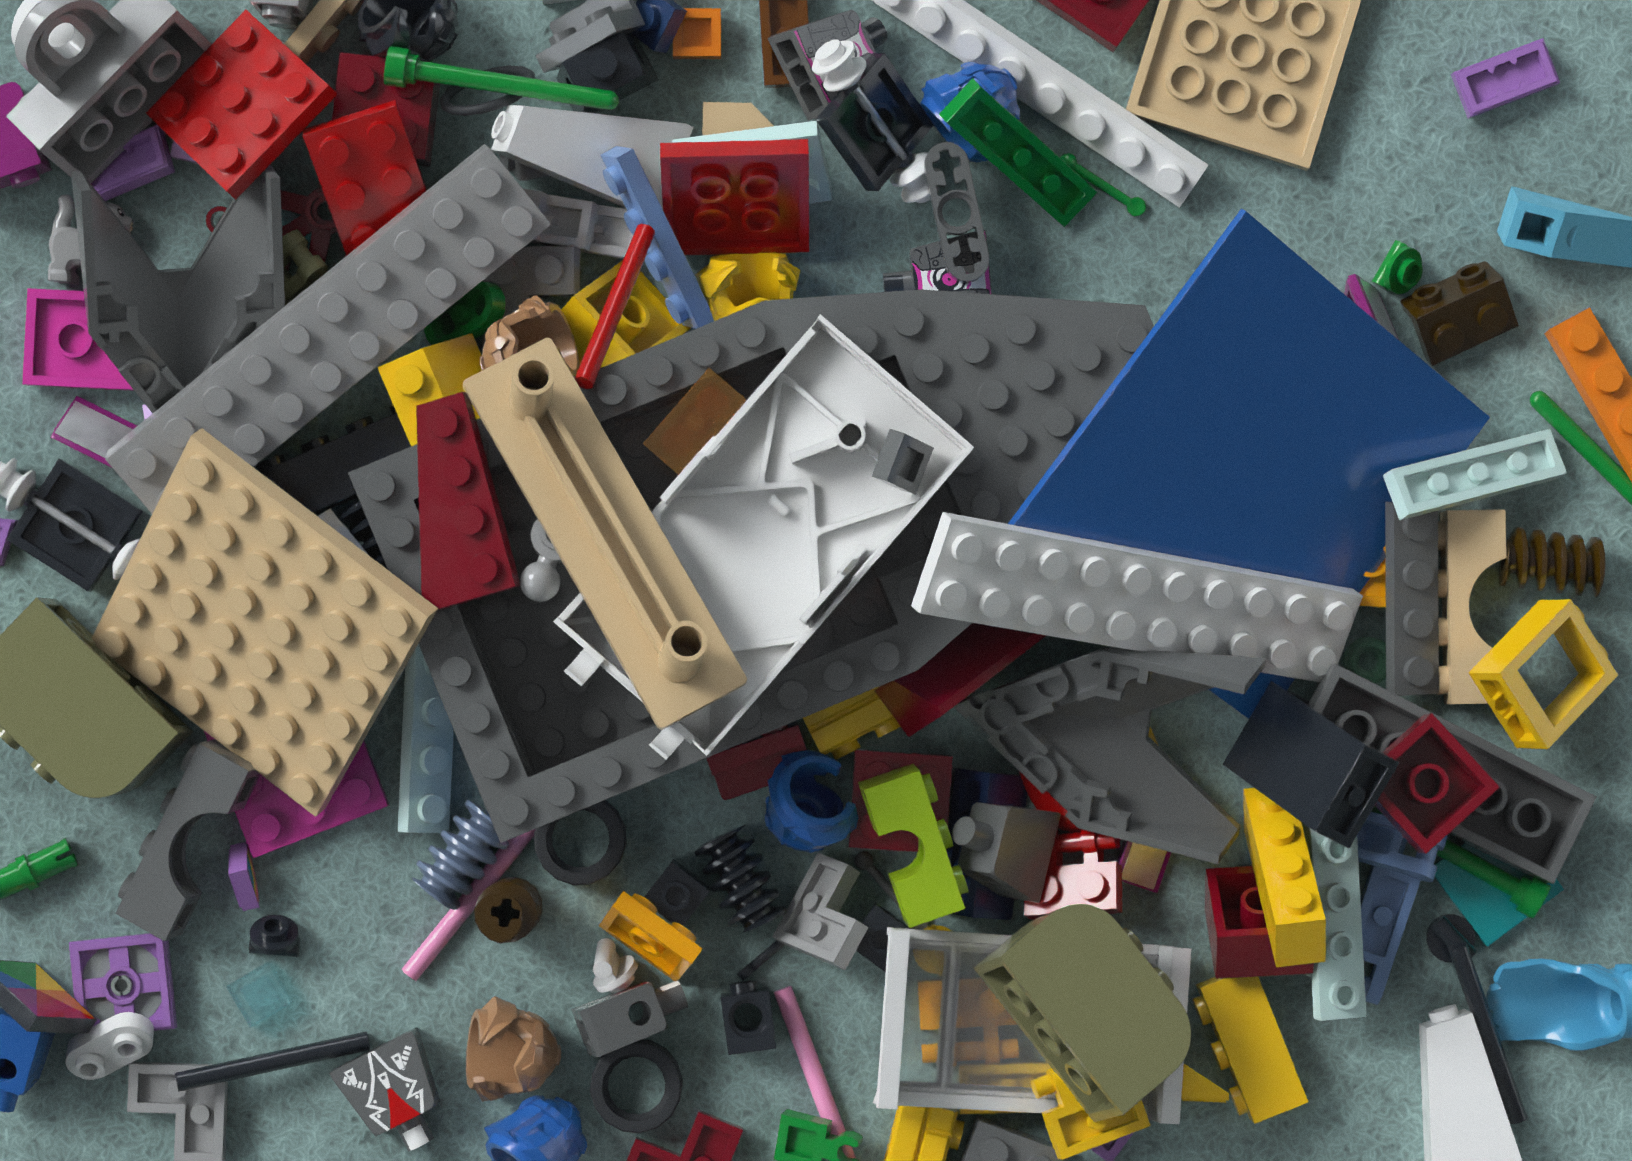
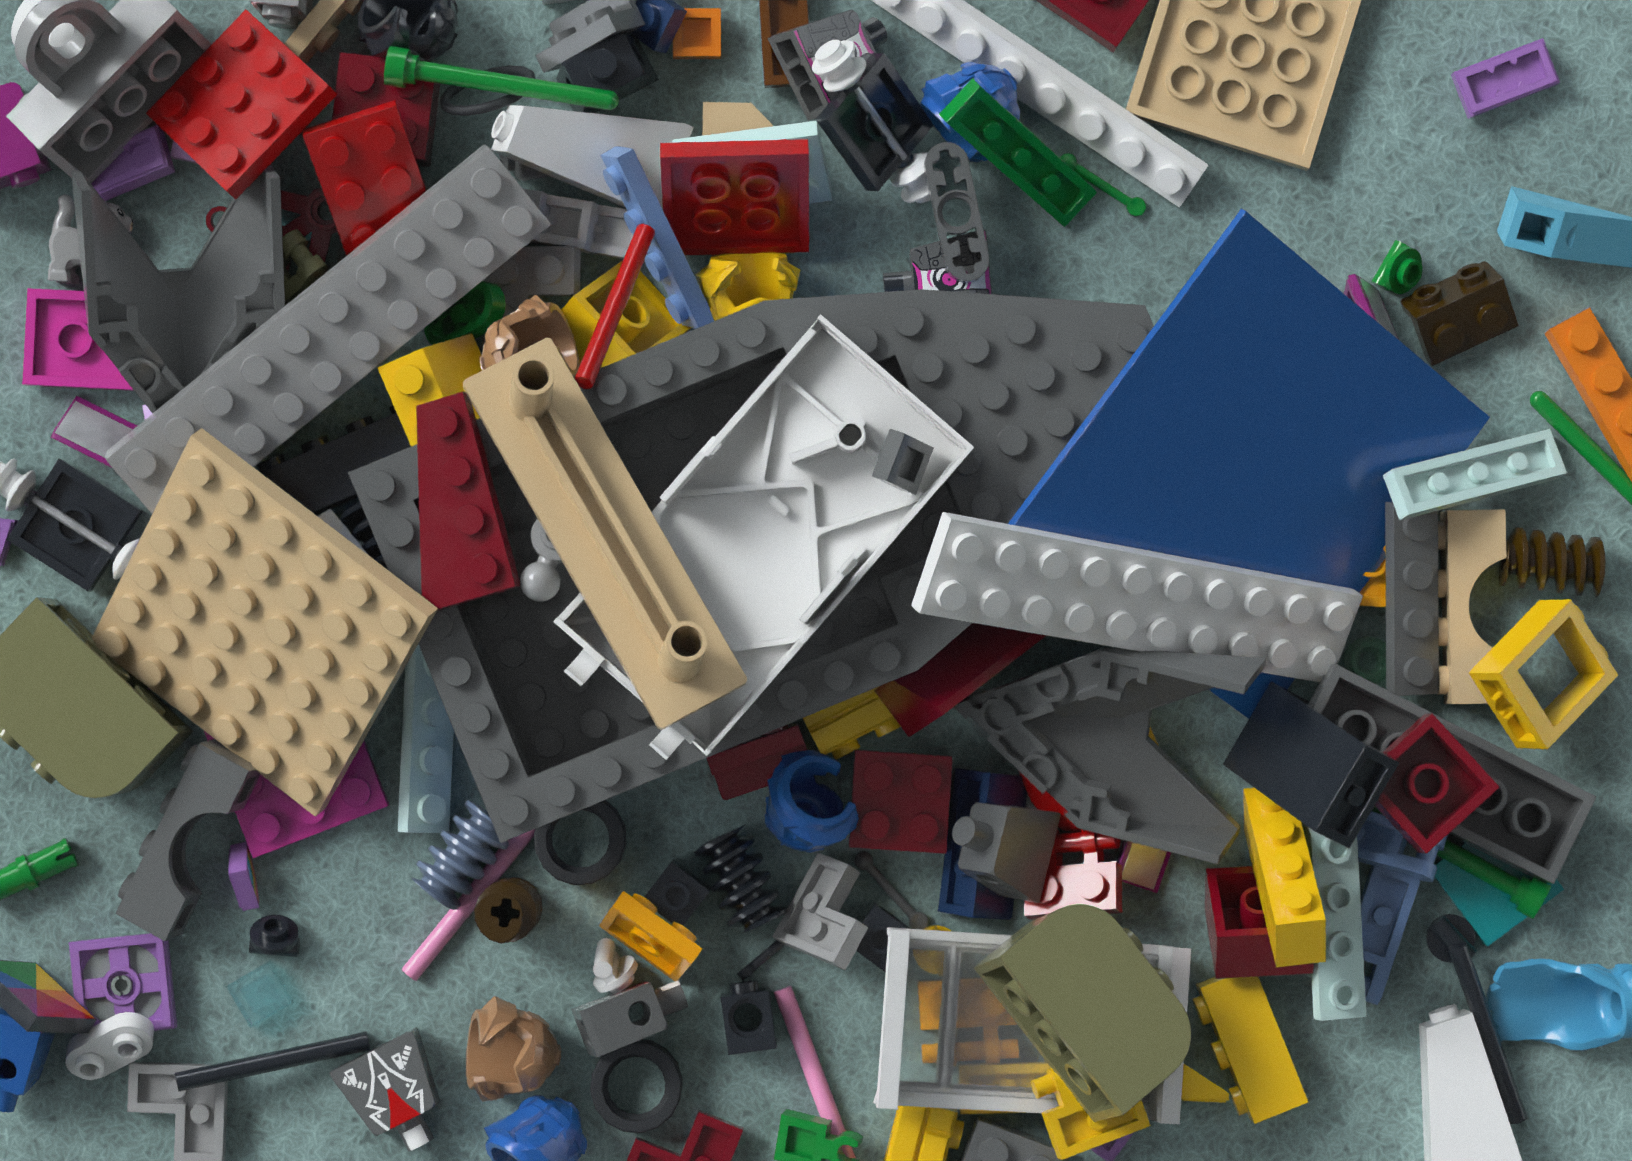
(694, 420): clear orange plate -> none
(929, 884): lime arch -> none

